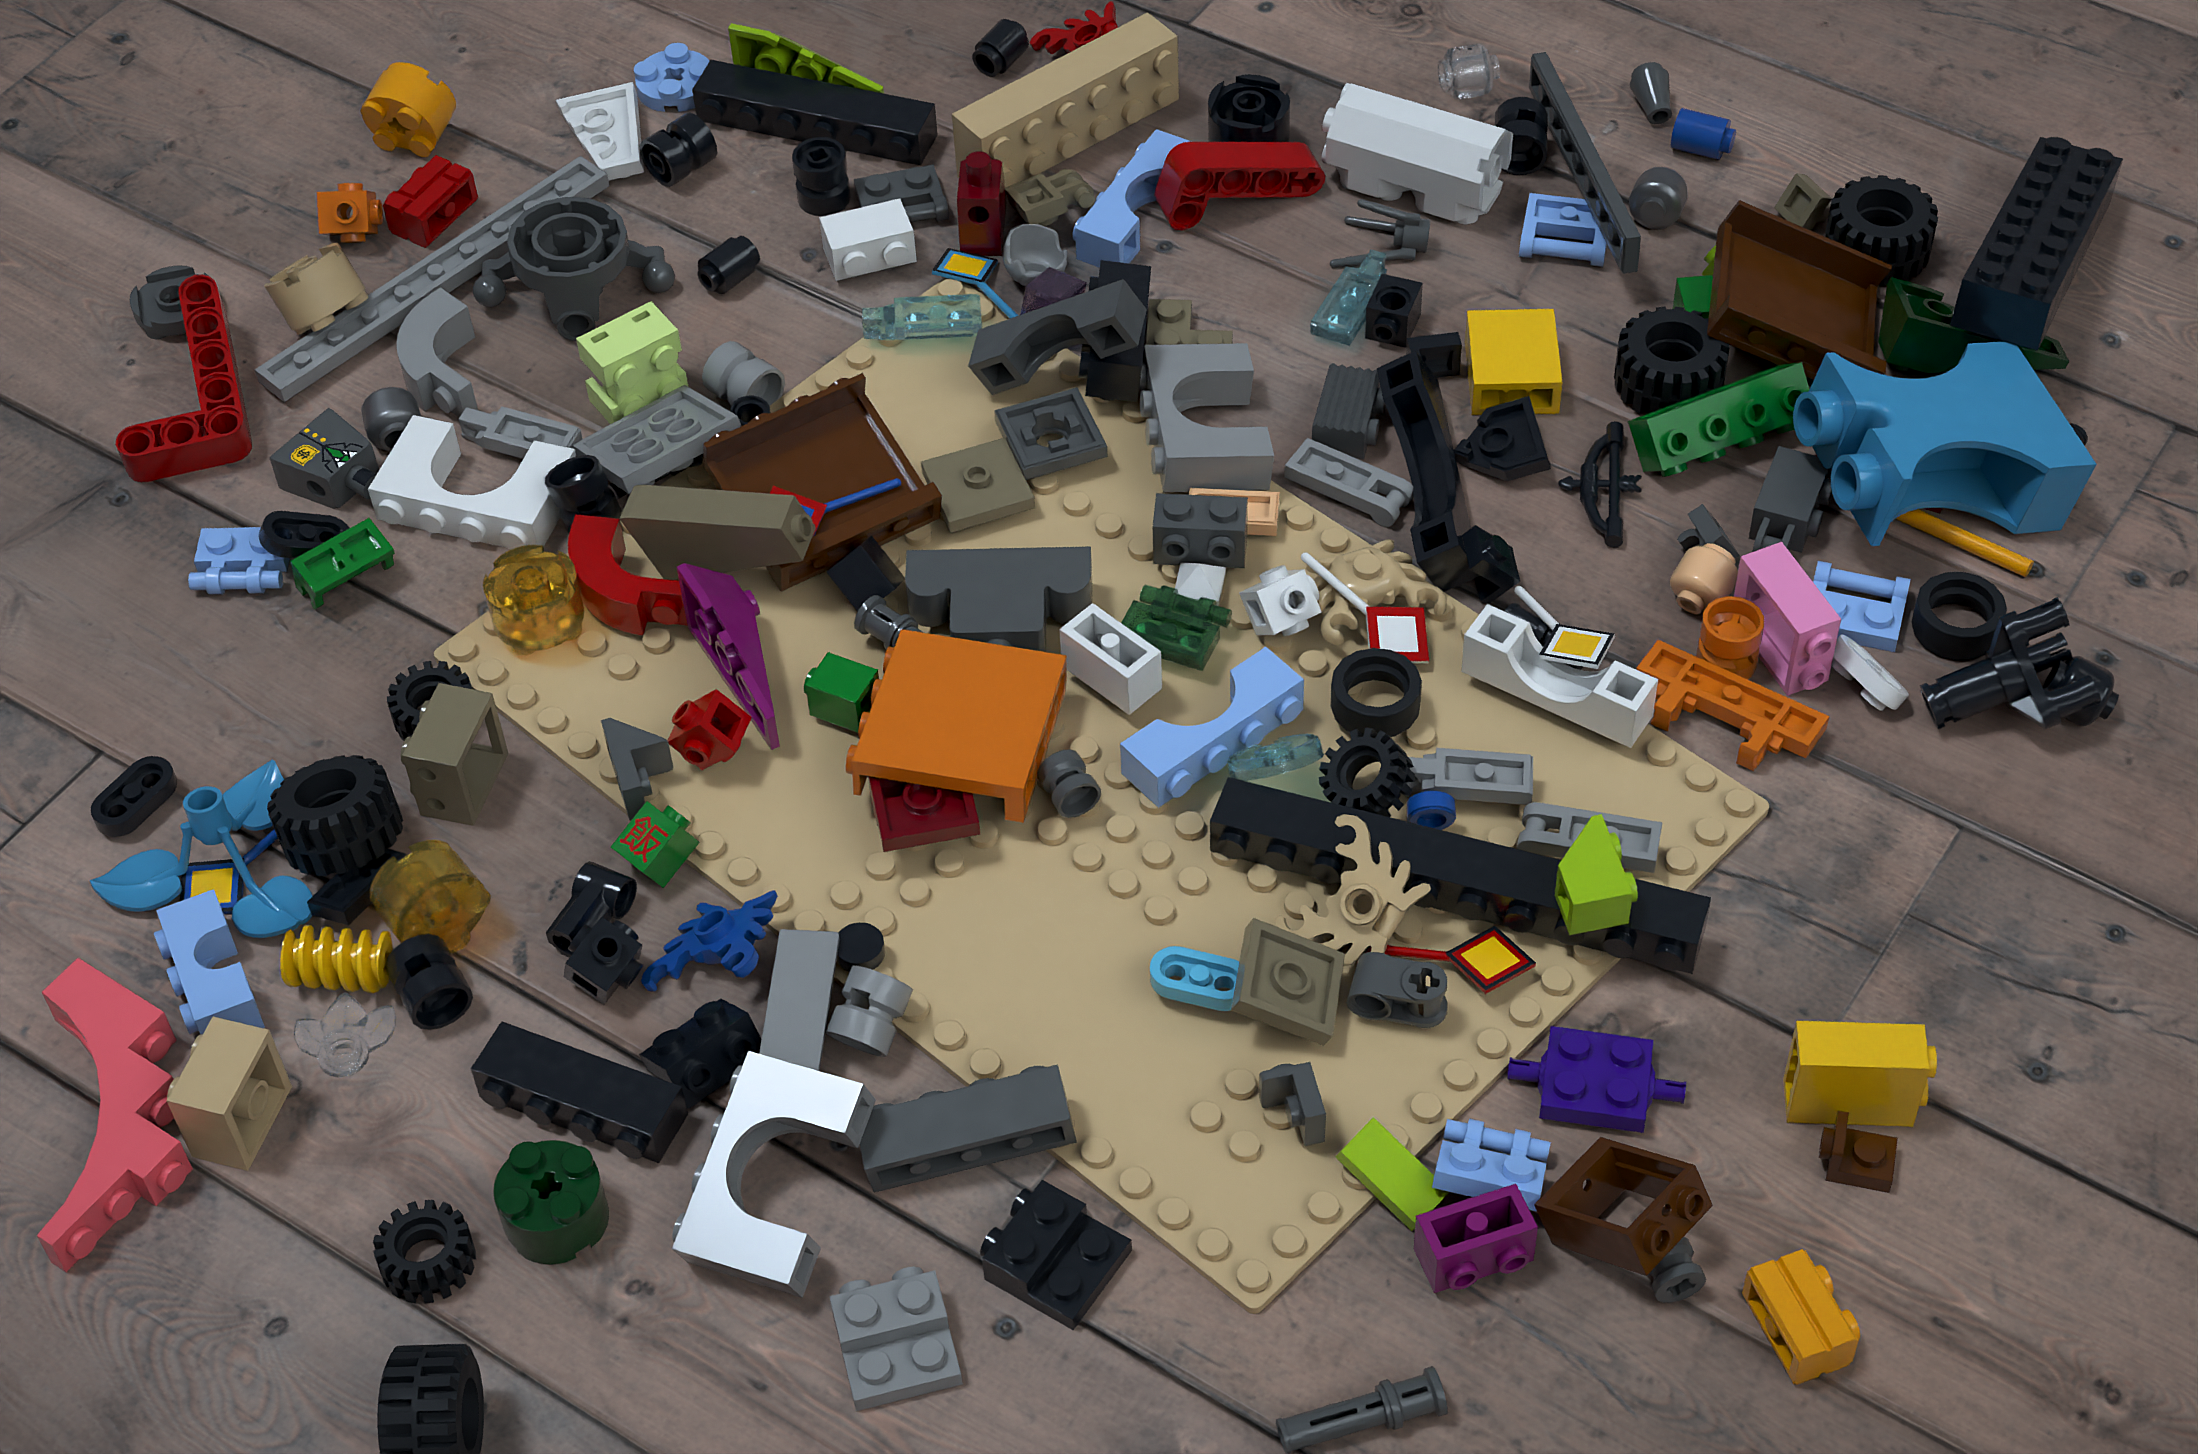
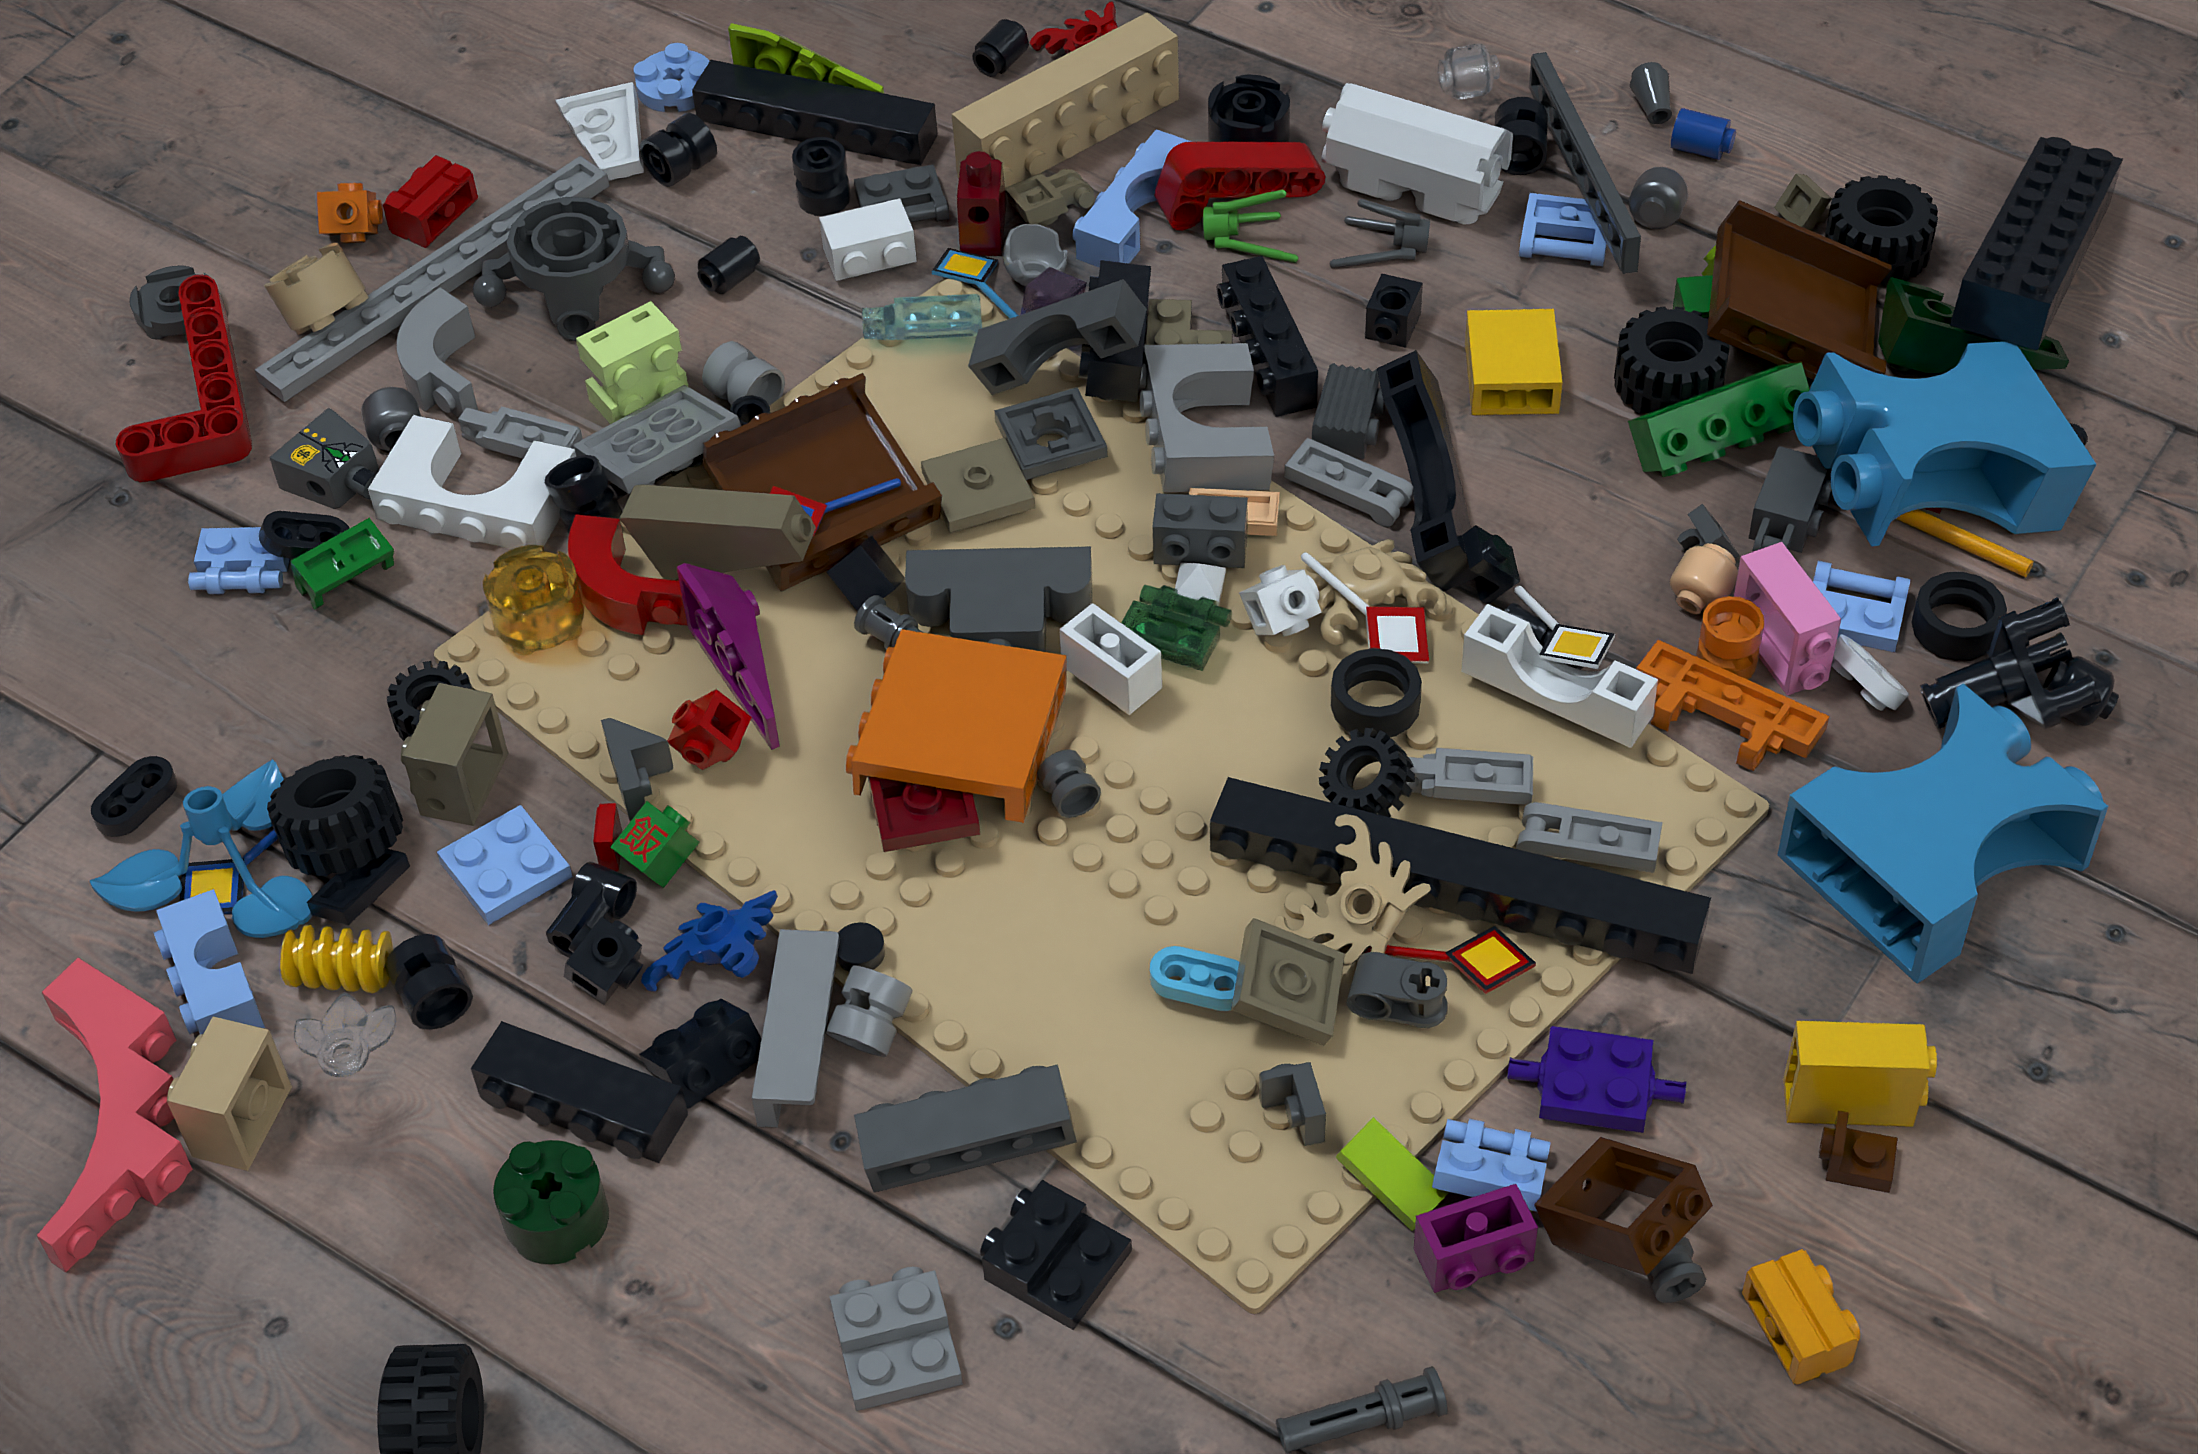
(408, 109): light orange brick -> none
(430, 895): clear yellow brick -> none
(432, 1274): black tyre -> none
(504, 864): none -> light blue plate
(605, 833): none -> red tile
(765, 1102): arch -> none
(840, 690): green brick -> none
(1170, 758): light blue arch -> none
(1223, 222): none -> bright green plant
(1274, 342): none -> black brick
(1275, 759): clear light blue tile -> none
(1345, 305): clear light blue hinge -> none
(1431, 809): blue tile -> none
(1439, 352): black bracket -> none
(1505, 442): black plate -> none
(1589, 484): black piece -> none
(1592, 881): lime slope -> none
(1916, 842): none -> dark azure brick

